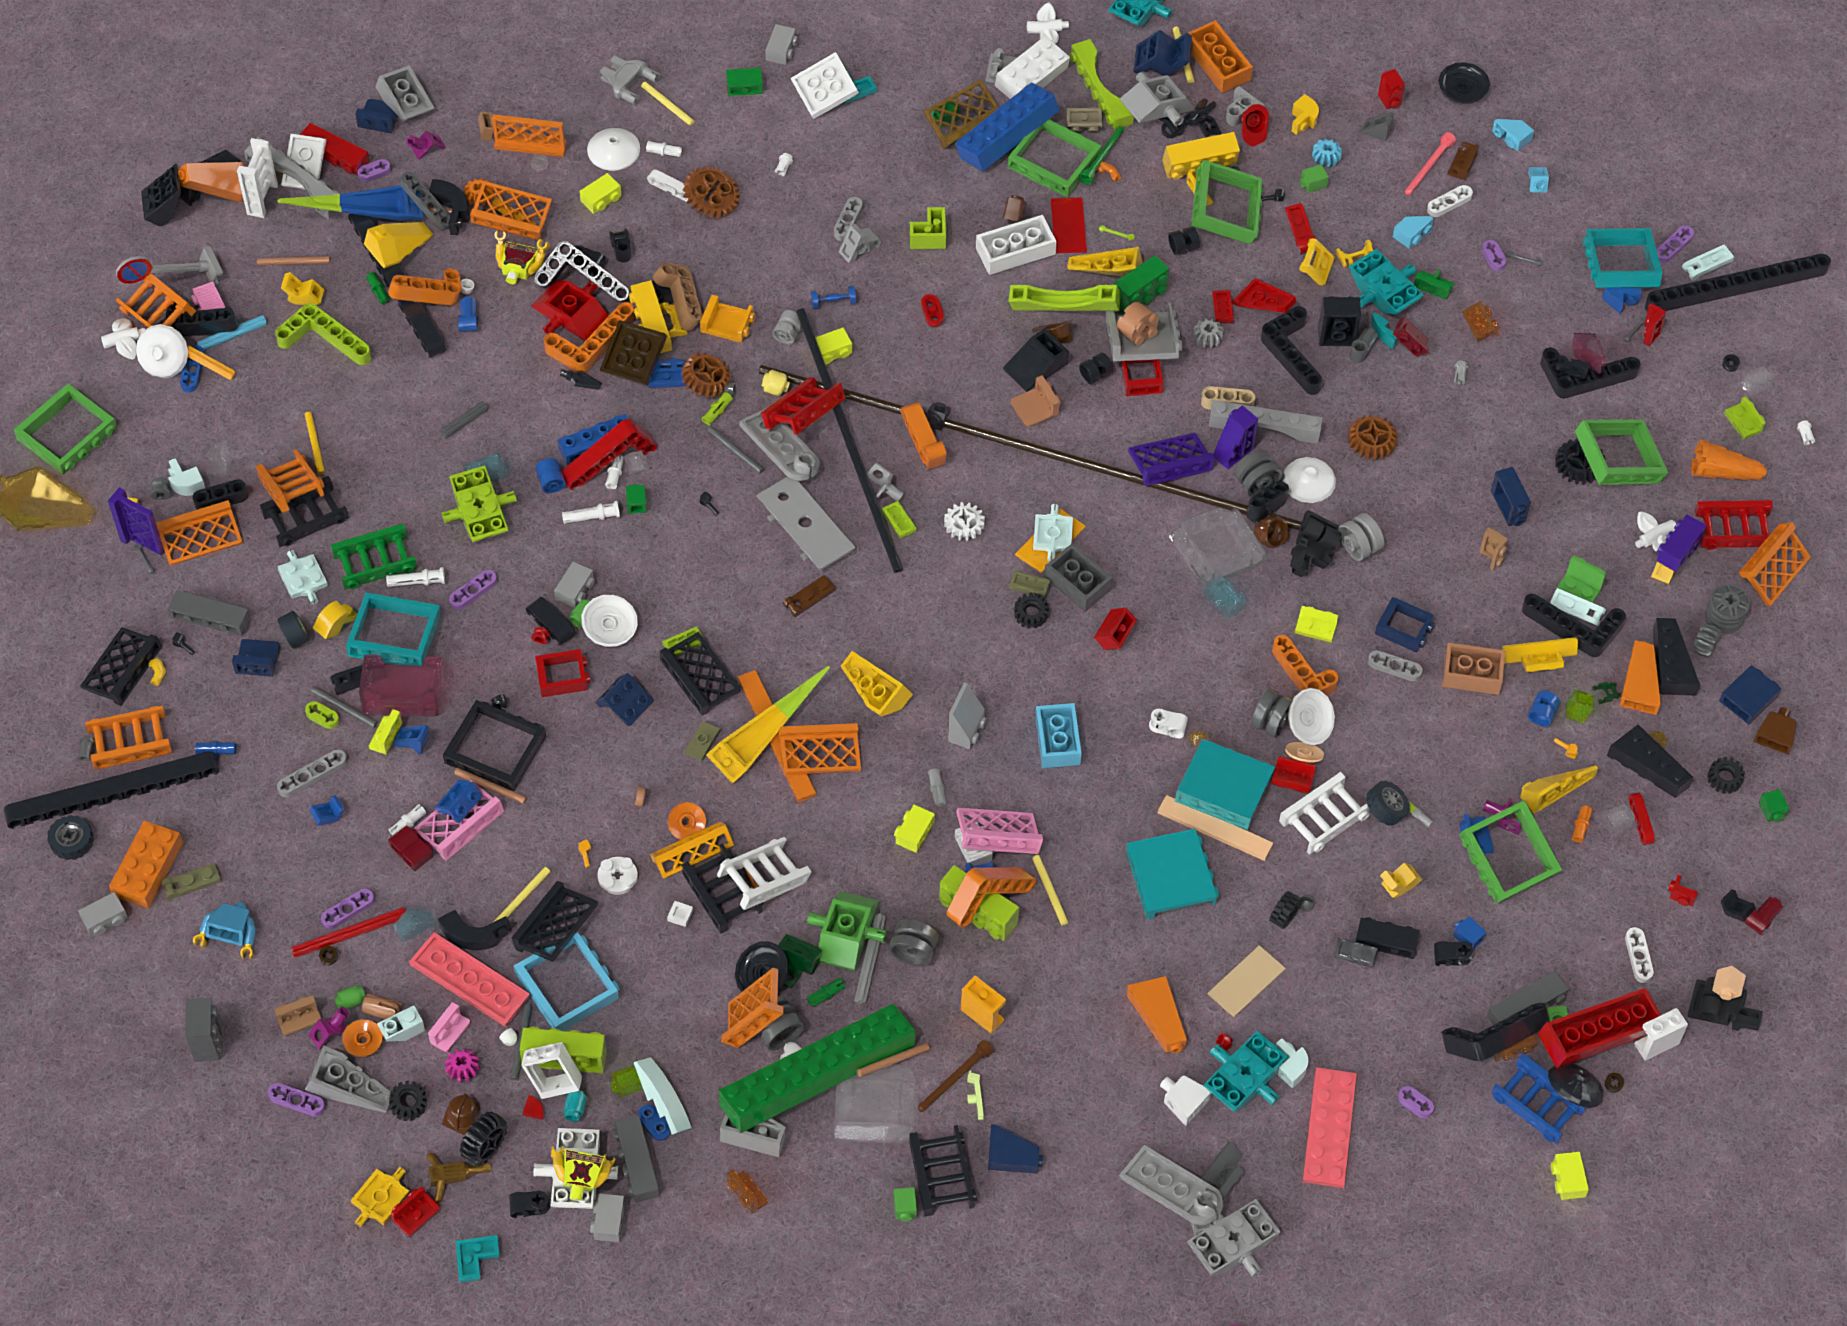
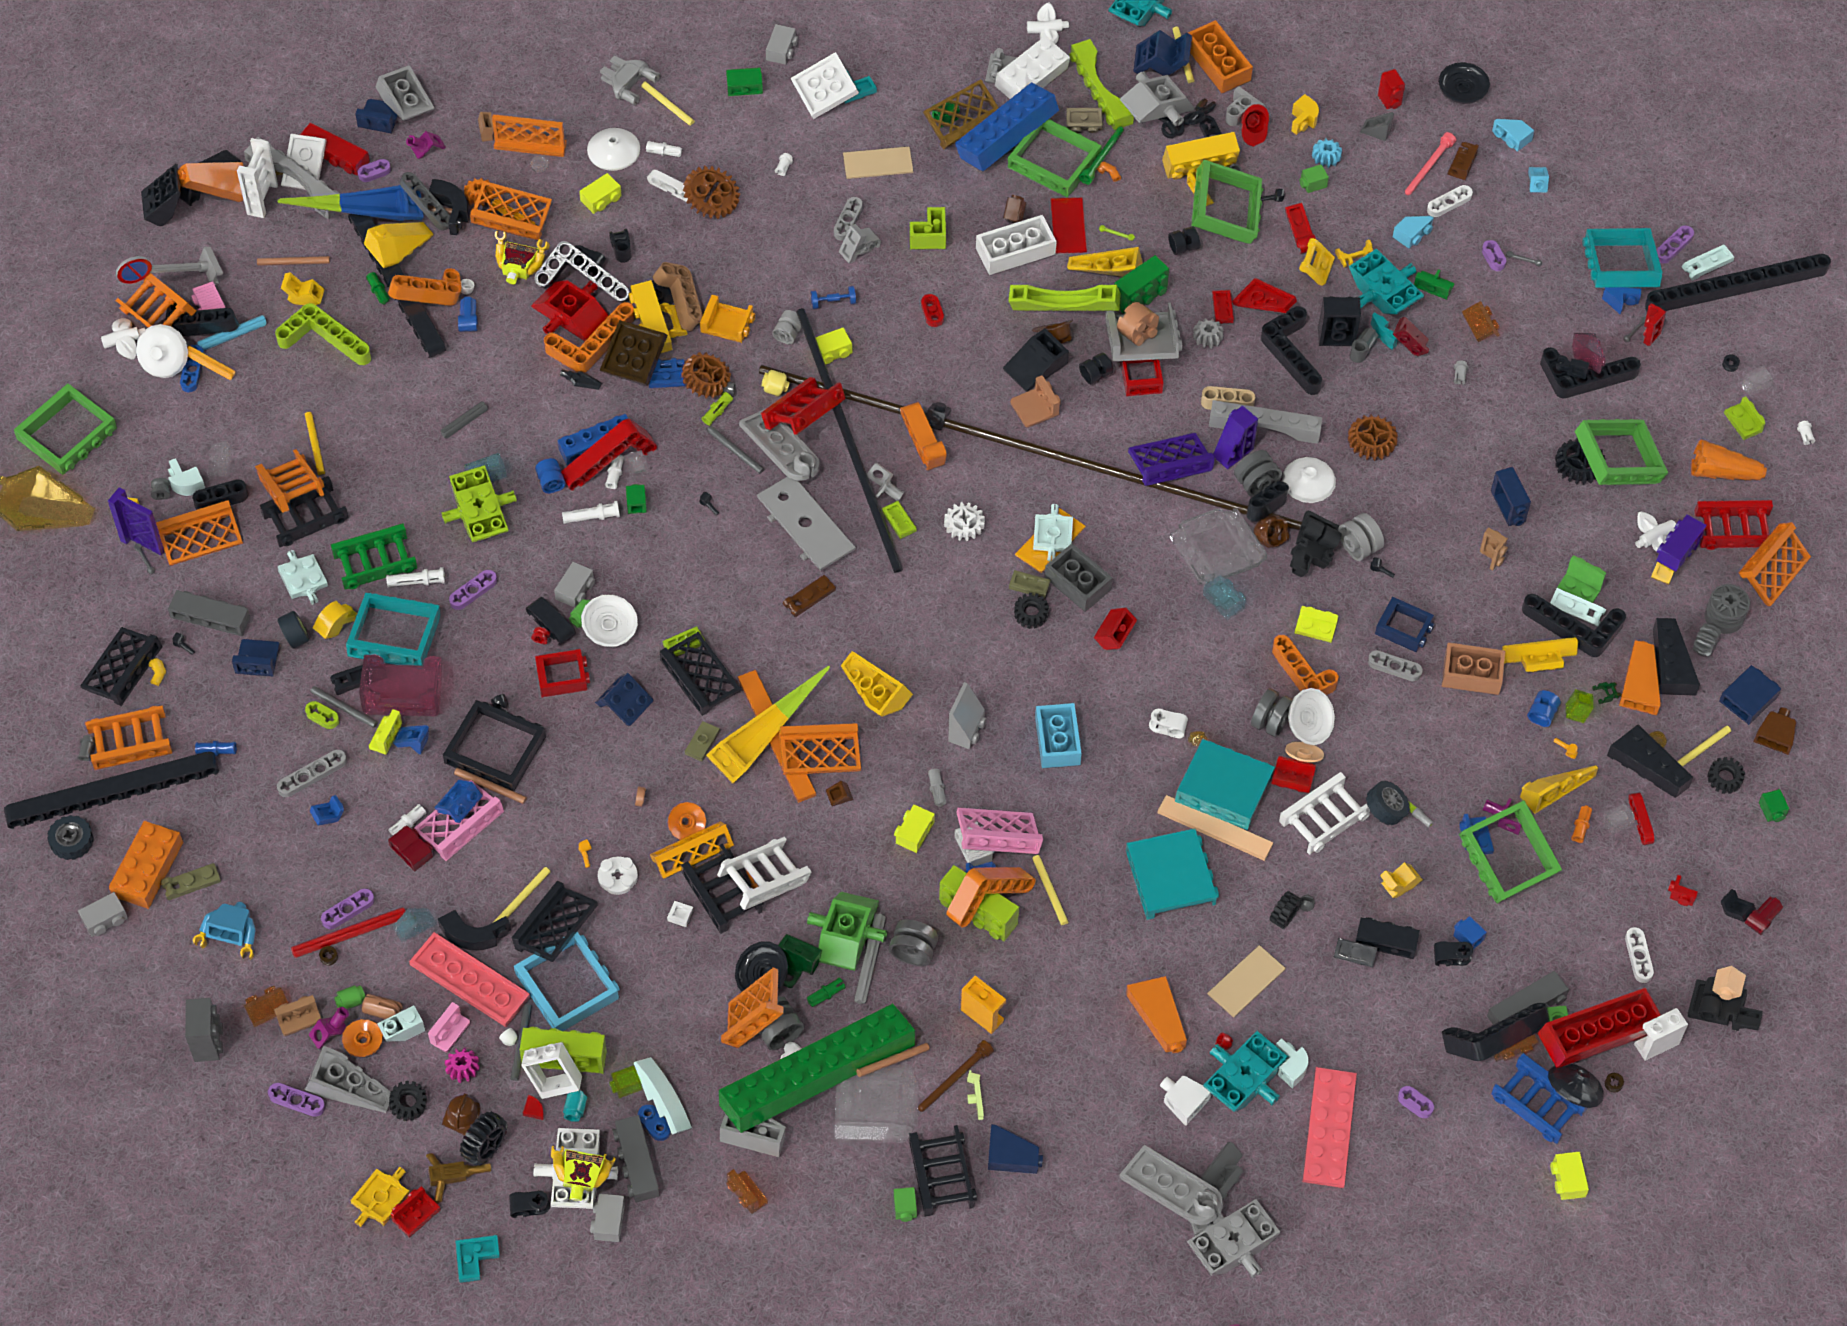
(262, 1008): none -> clear orange bracket
(839, 793): none -> reddish brown slope
(878, 162): none -> tan piece
(1376, 566): none -> black hand
(1705, 745): none -> light yellow bar

